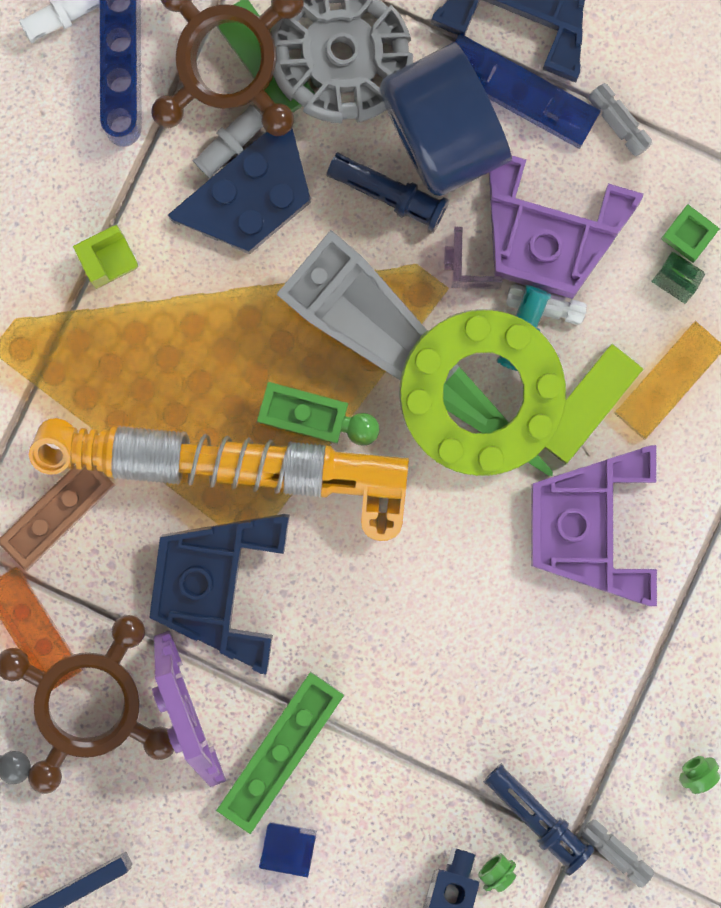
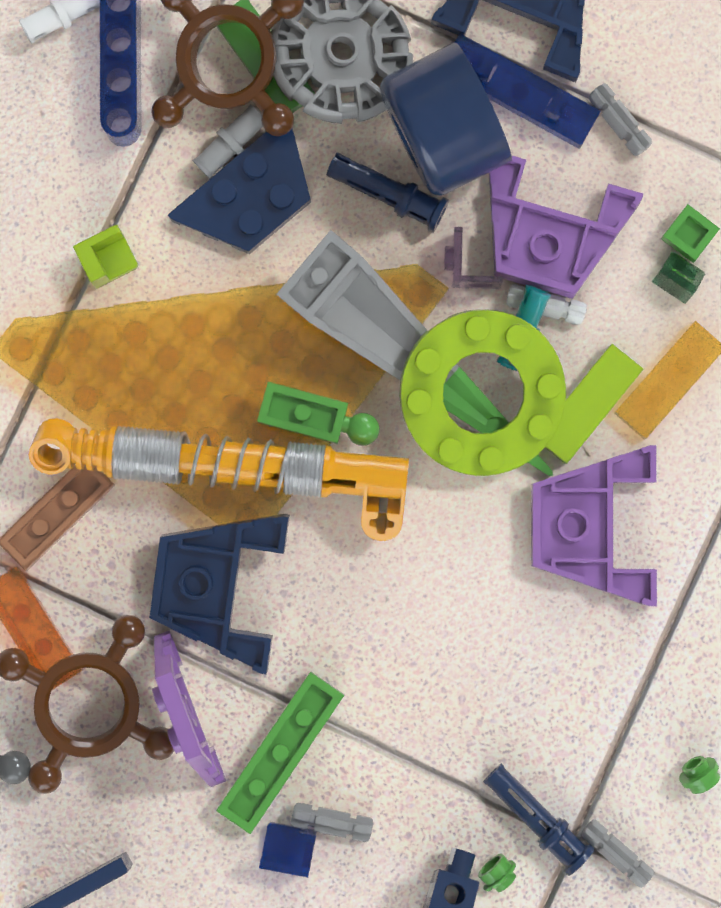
(332, 822): none -> light grey axle

